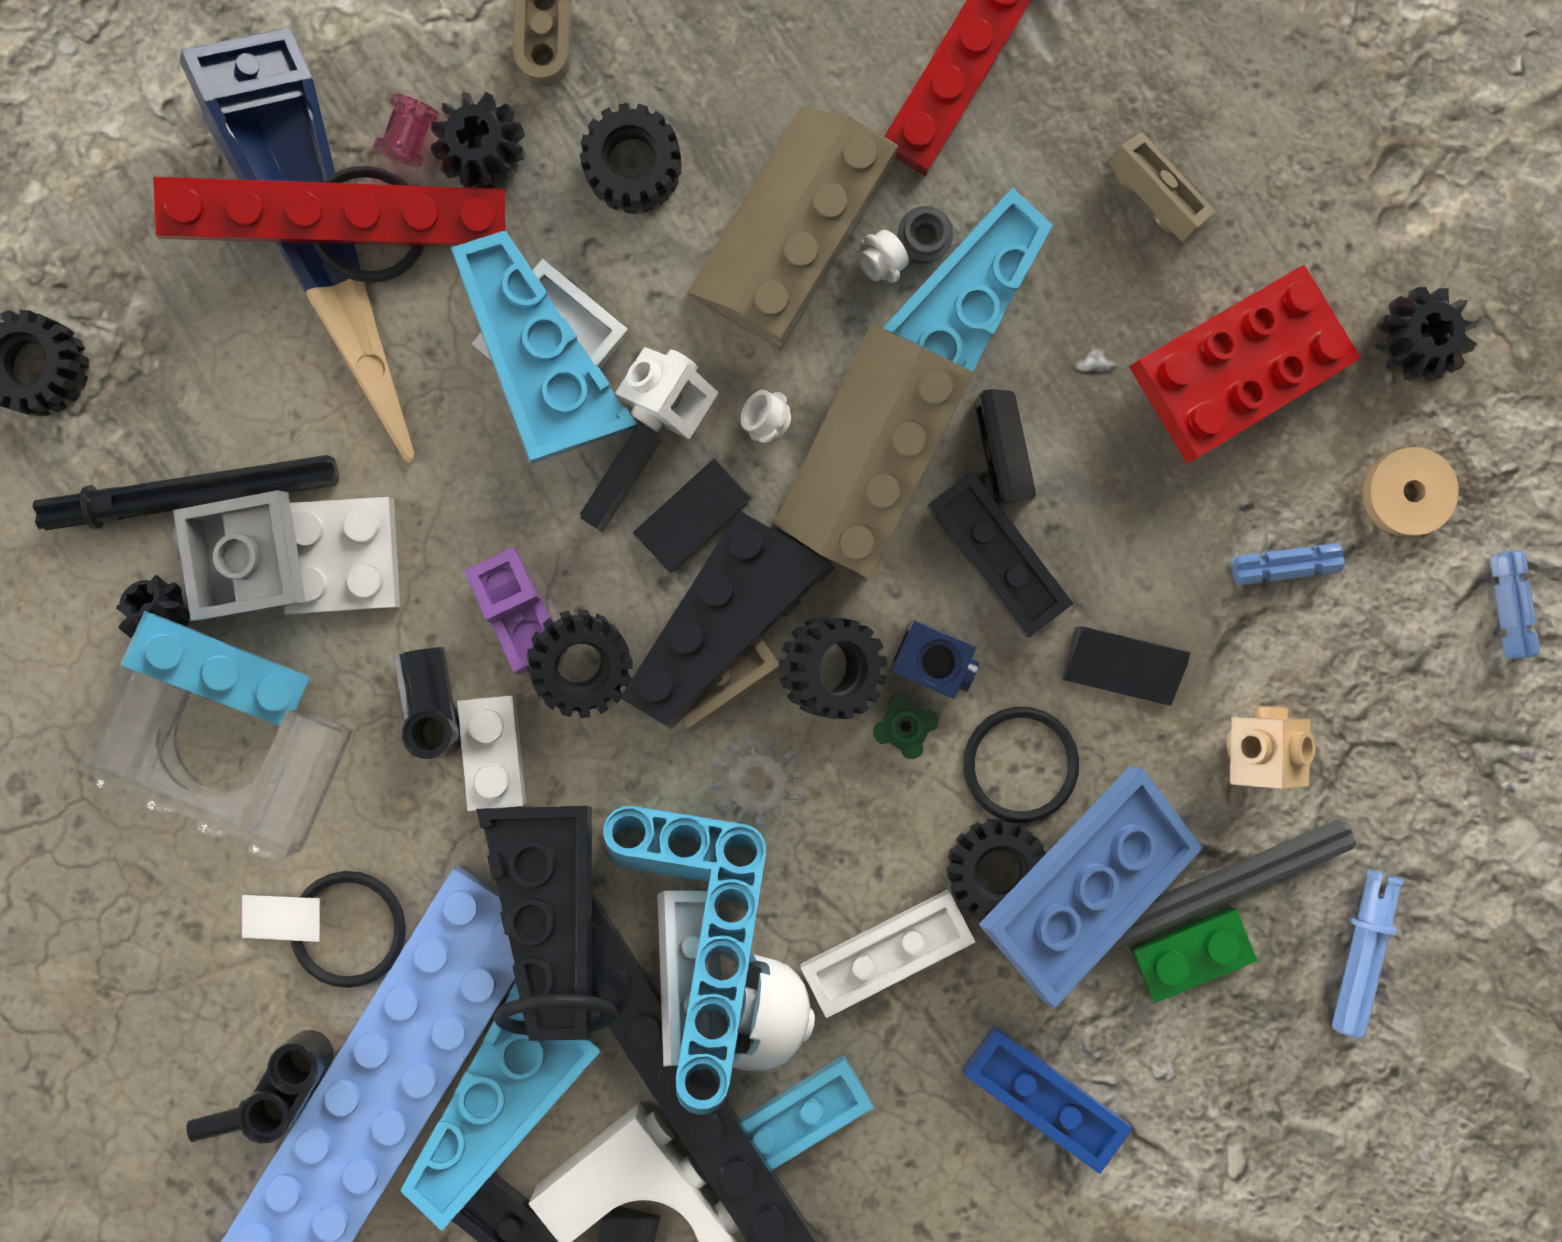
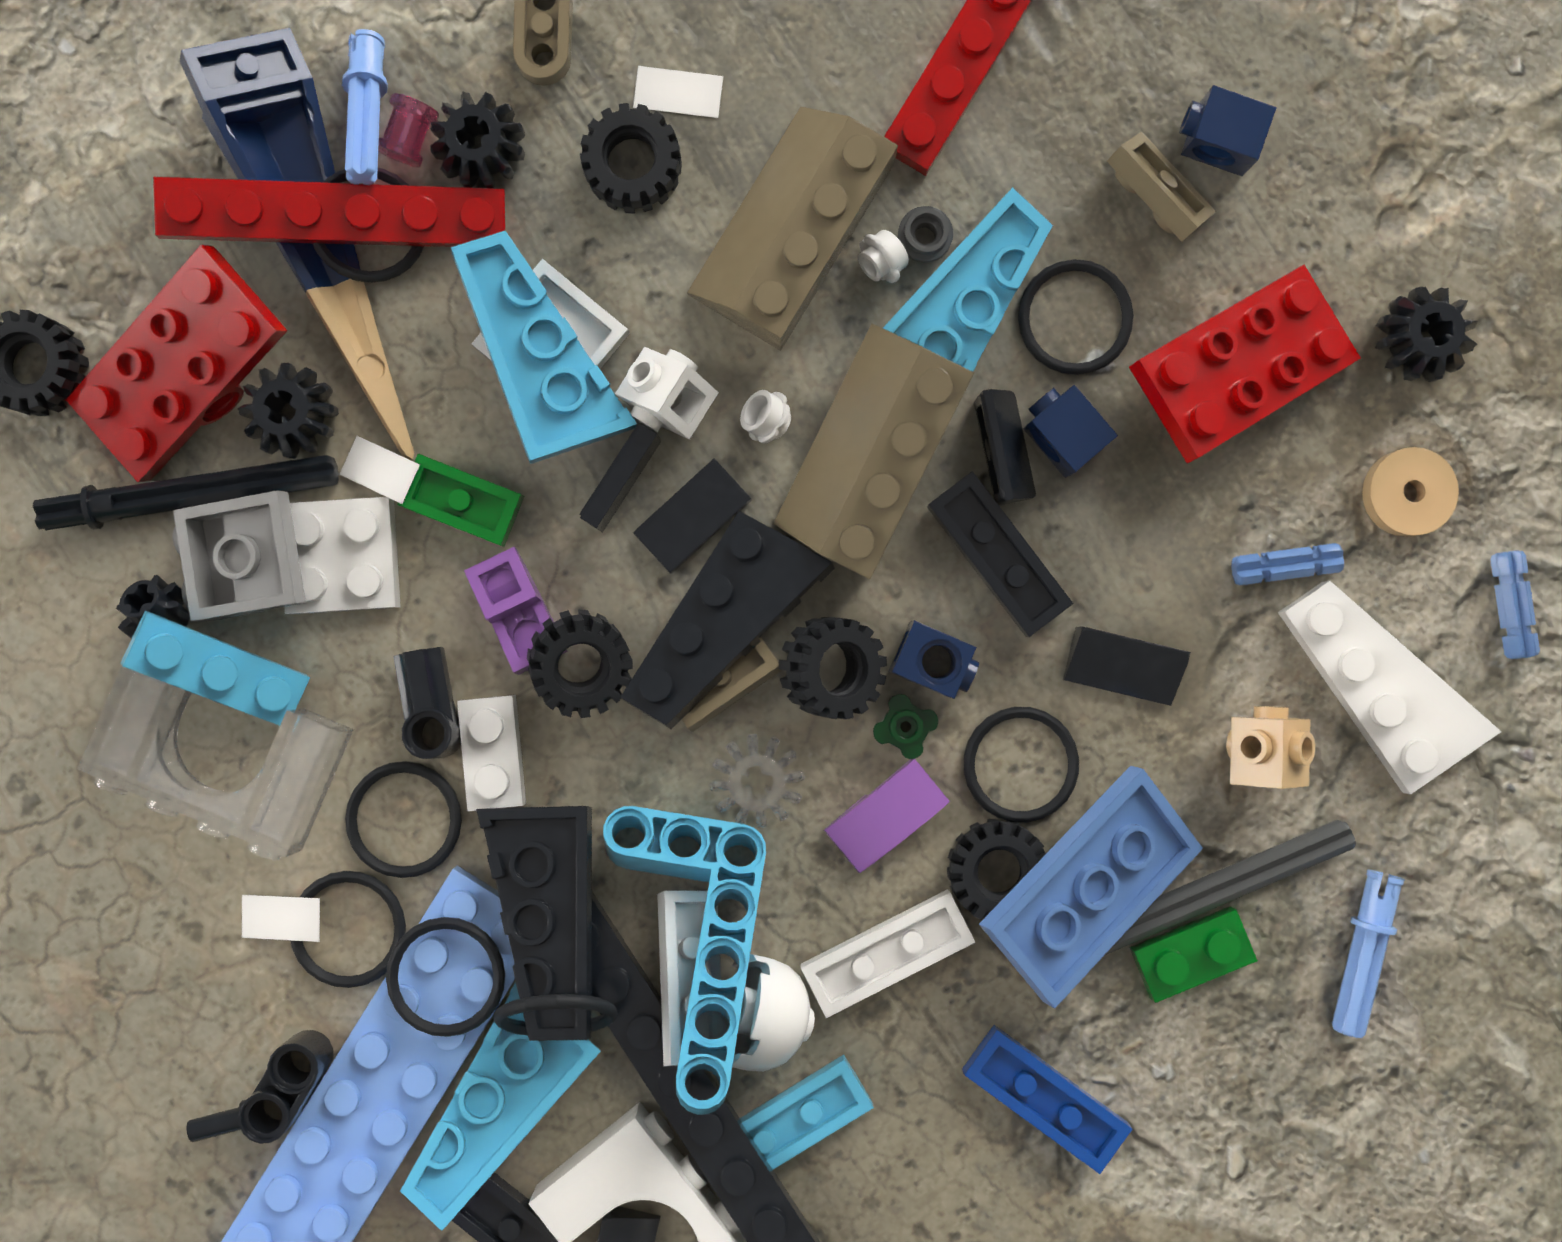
(177, 364): none -> red plate
(275, 427): none -> black gear
(352, 827): none -> black tyre
(364, 87): none -> light blue axle
(379, 469): none -> white sticker
(393, 984): none -> black tyre
(463, 501): none -> green plate
(678, 91): none -> white sticker
(886, 815): none -> medium lavender slope
(1068, 429): none -> dark blue brick
(1082, 266): none -> black tyre
(1226, 130): none -> dark blue brick
(1391, 696): none -> white wing

